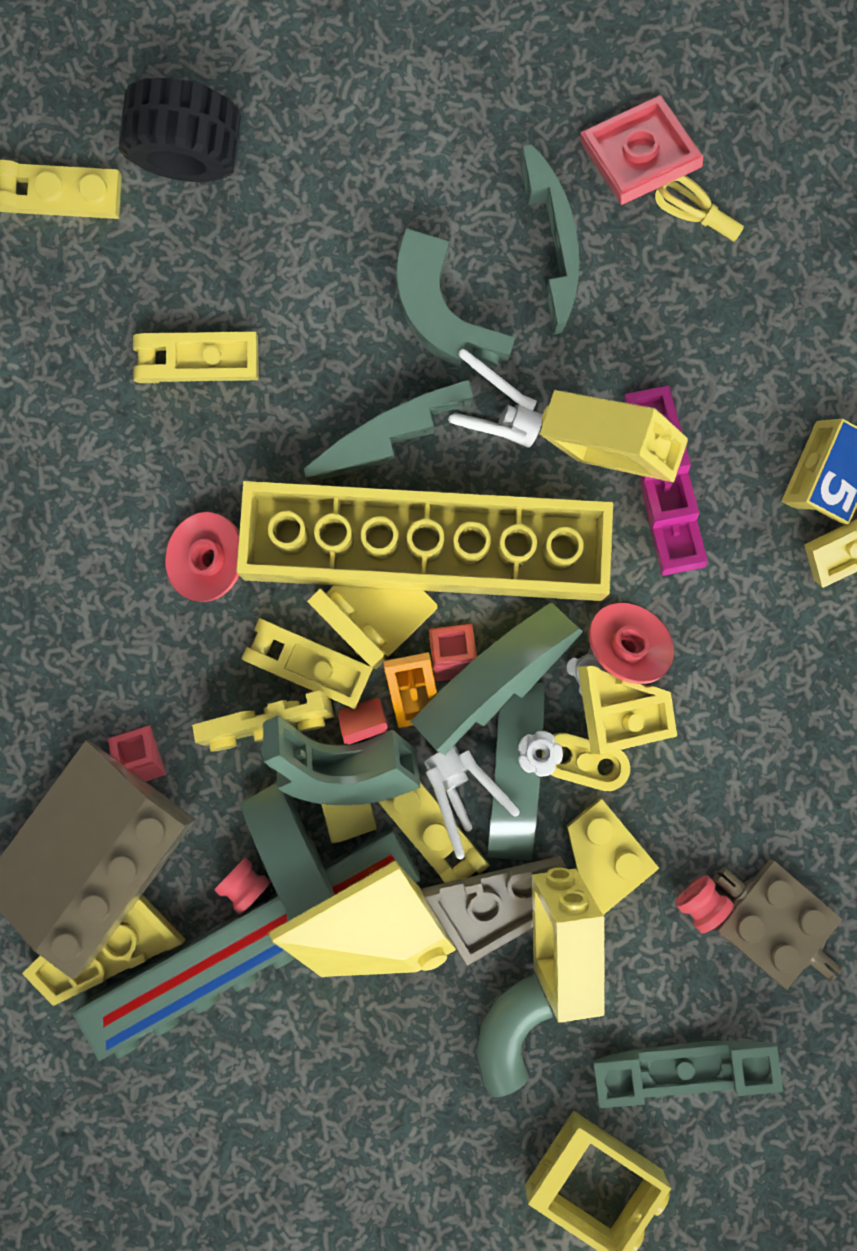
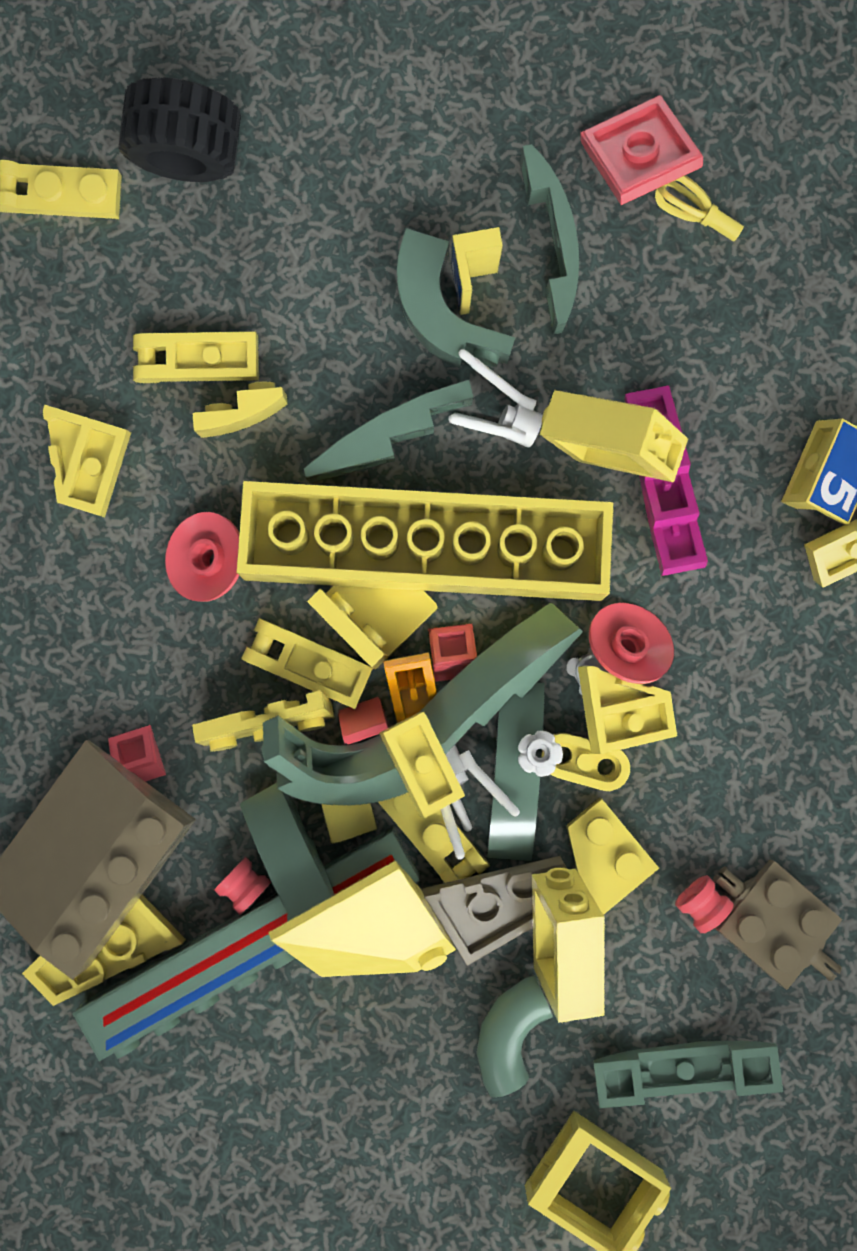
(85, 459): none -> light yellow wing
(254, 406): none -> light yellow slope
(422, 764): none -> light yellow plate
(473, 256): none -> light yellow panel

